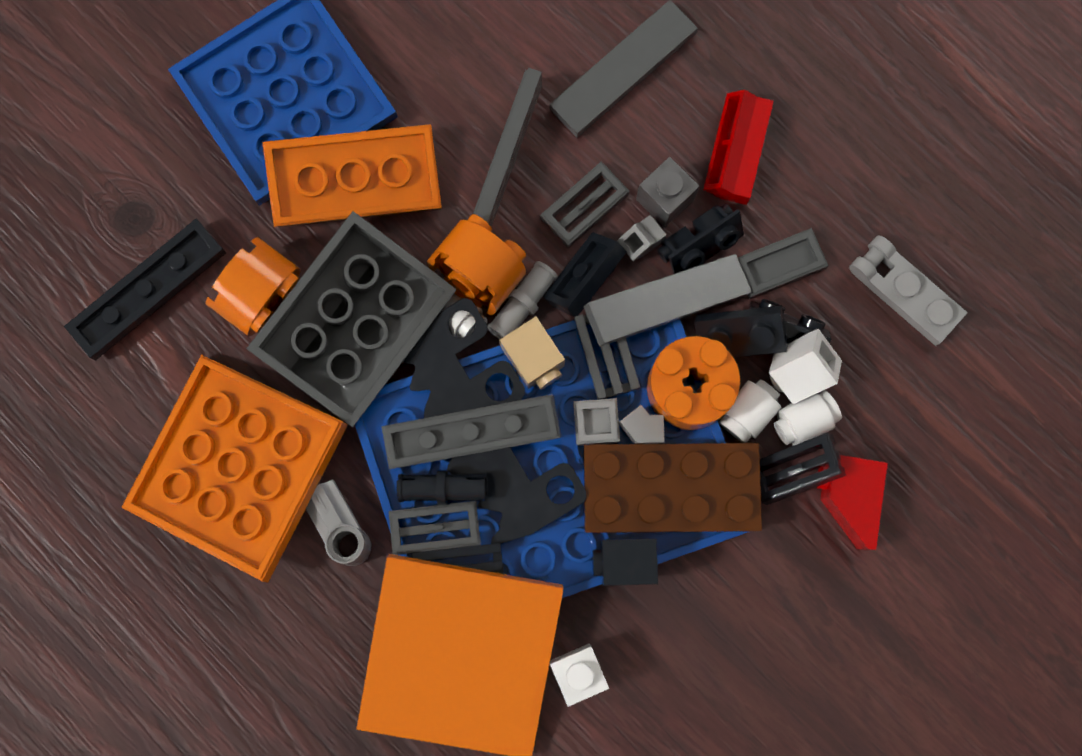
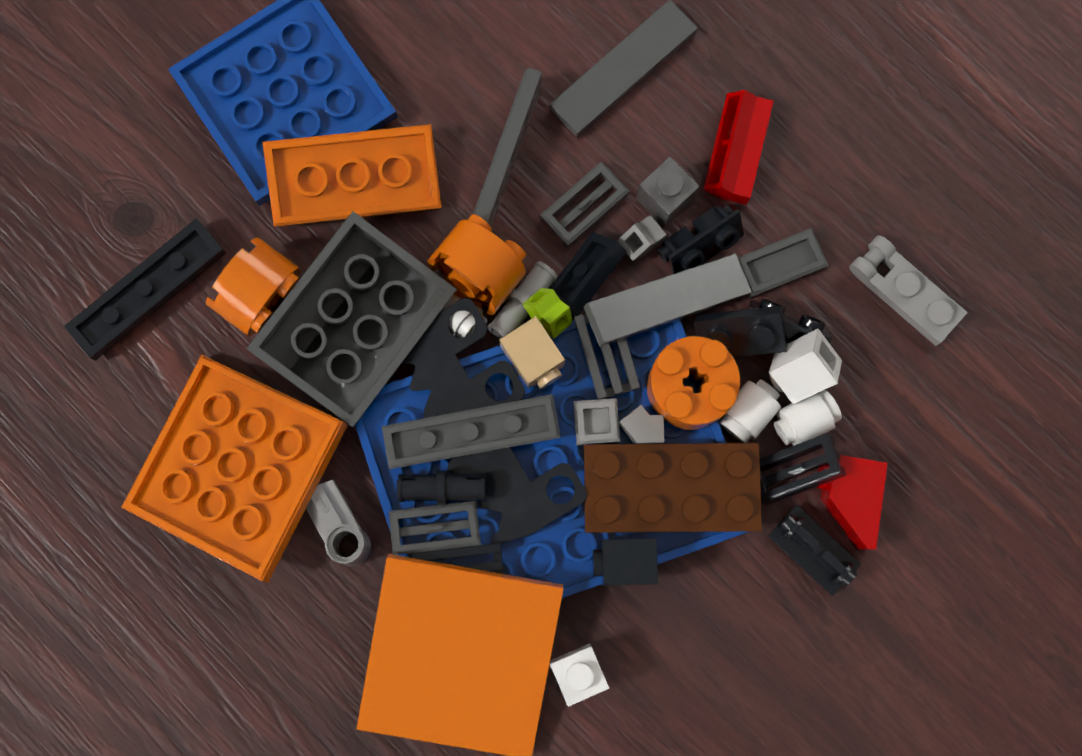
(549, 310): none -> lime piece
(815, 550): none -> black hinge

